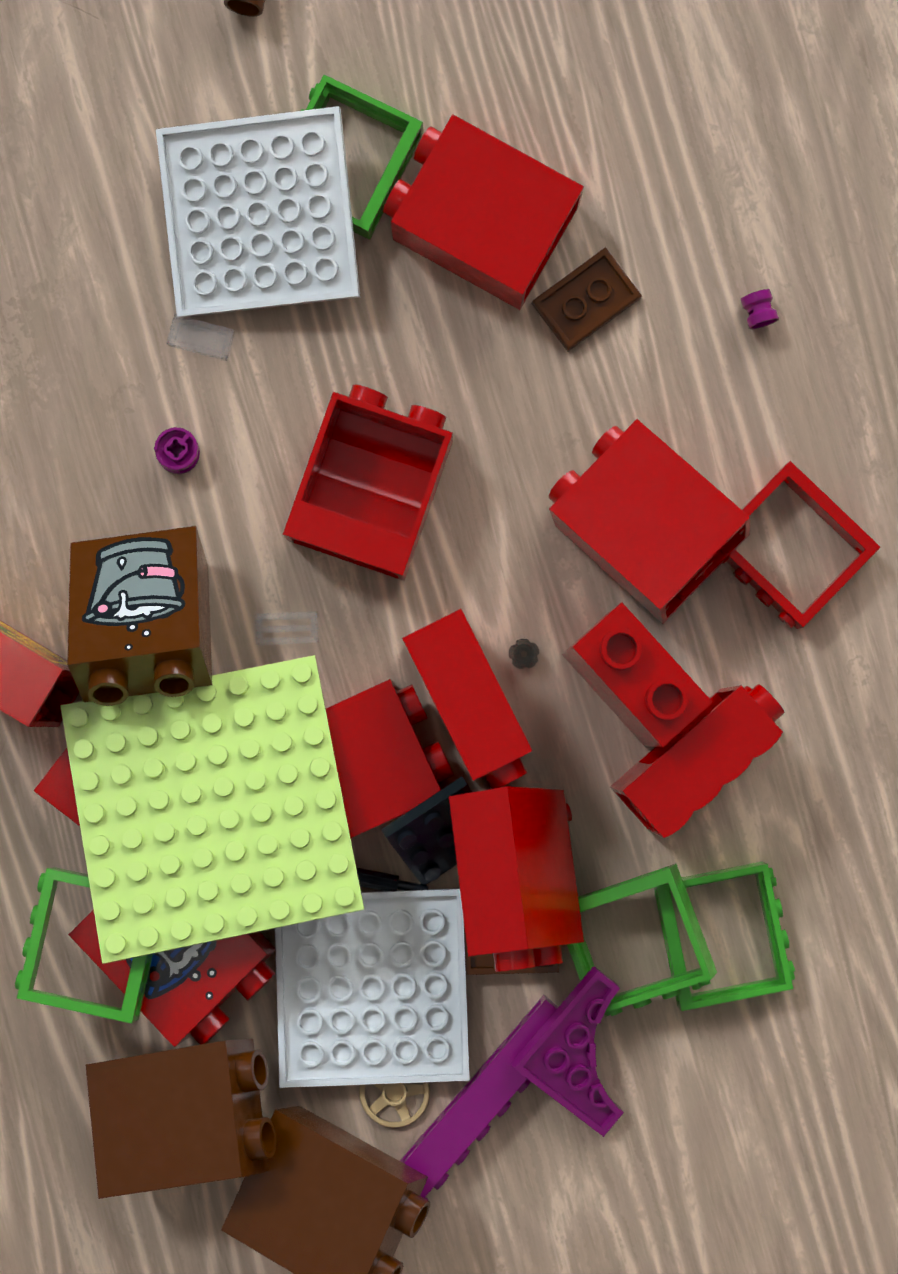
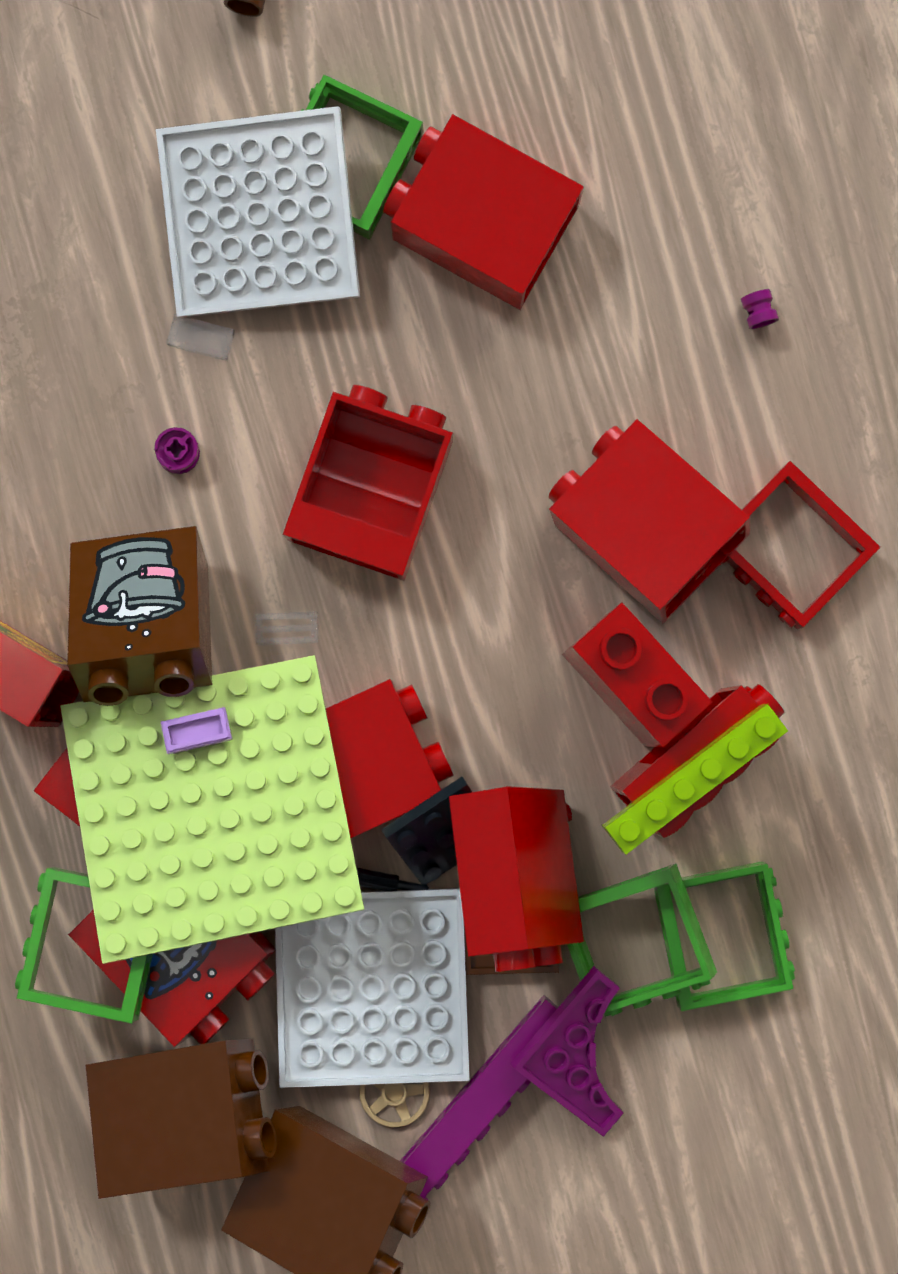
(196, 730): none -> lavender tile
(469, 699): red brick -> none
(522, 662): clear smoke plate -> none
(586, 299): reddish brown tile -> none
(694, 778): none -> lime brick

